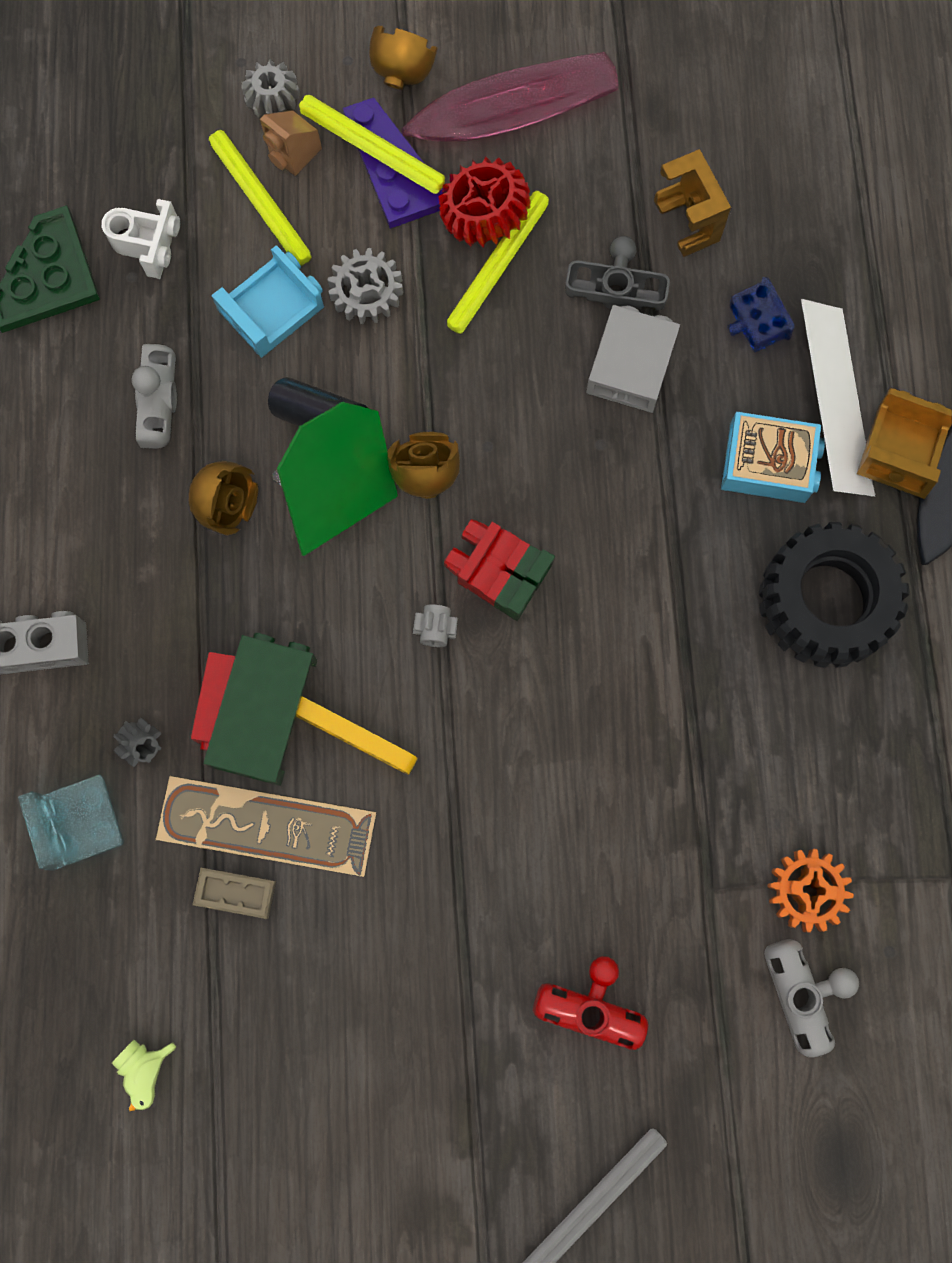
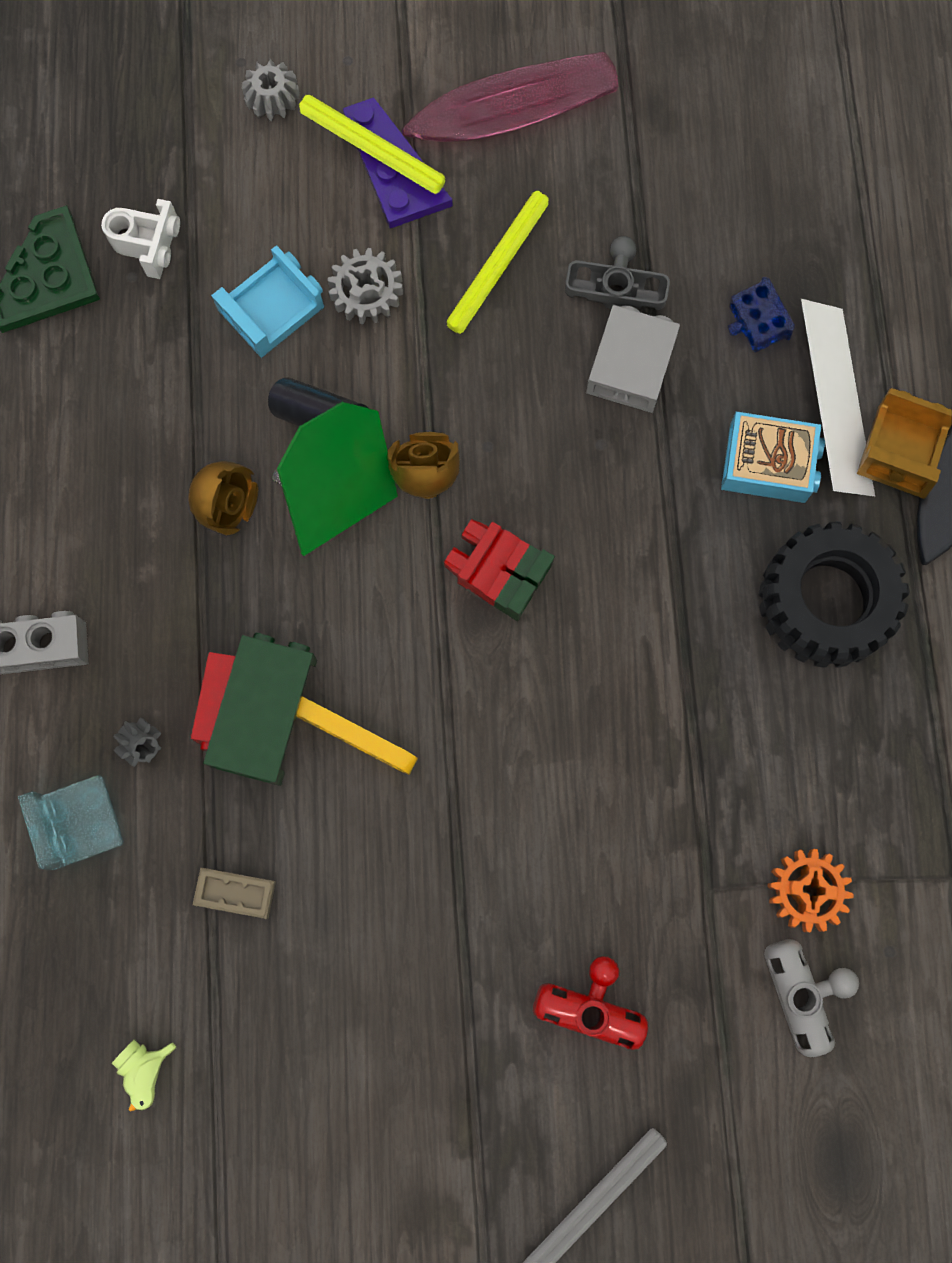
(155, 395): light grey piece -> none
(259, 197): neon yellow axle -> none
(266, 826): sticker -> none
(290, 140): medium nougat slope -> none
(400, 57): pearl gold cylinder -> none
(435, 625): light grey gear -> none
(484, 202): red gear -> none
(702, 196): pearl gold panel -> none

